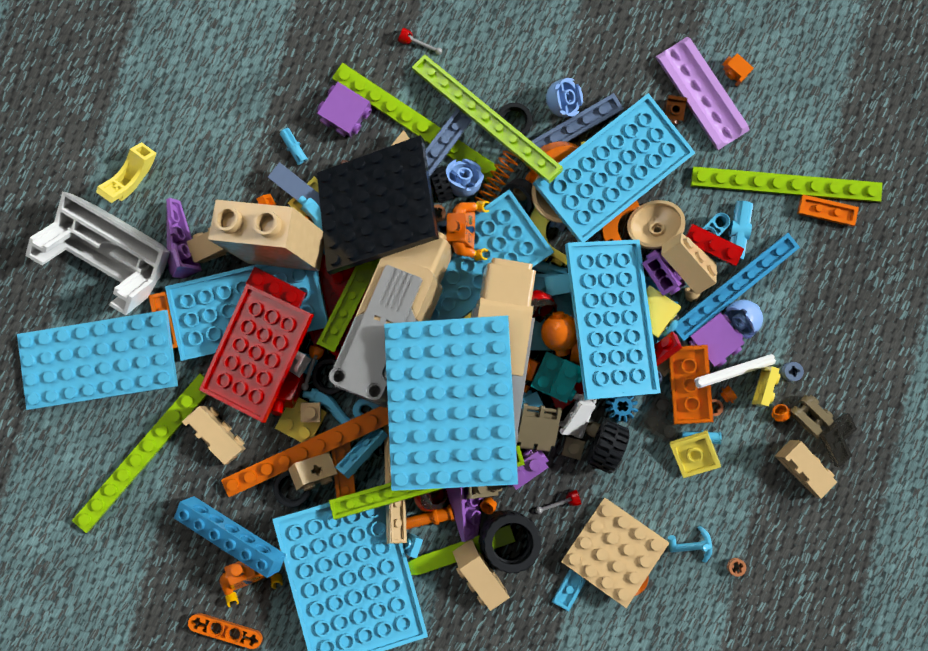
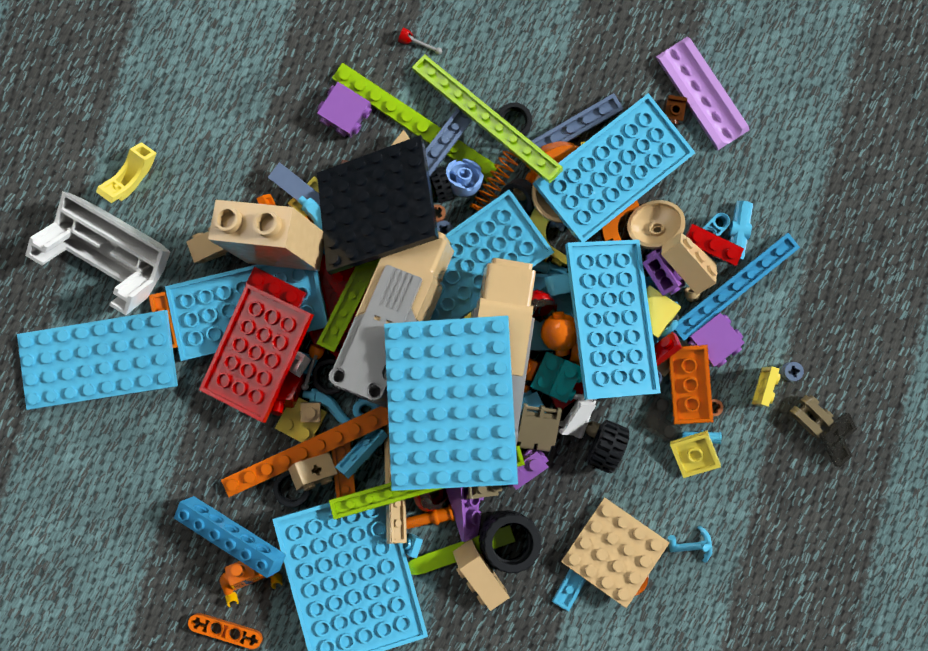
(140, 456): lime plate -> none
(180, 259): medium lavender wedge -> none
(215, 433): tan wedge -> none
(293, 146): medium azure axle -> none
(461, 229): orange torso -> none
(485, 508): orange hinge -> none
(564, 98): light blue cylinder -> none
(572, 499): hinge -> none
(573, 448): dark tan plate -> none
(621, 413): dark azure gear -> none
(728, 394): orange plate -> none
(734, 371): white axle -> none
(737, 68): orange brick -> none
(742, 568): nougat bush -> none
(745, 317): light blue cylinder -> none
(781, 413): orange plate -> none
(786, 184): lime plate -> none
(806, 468): tan wedge -> none
(827, 210): orange plate -> none

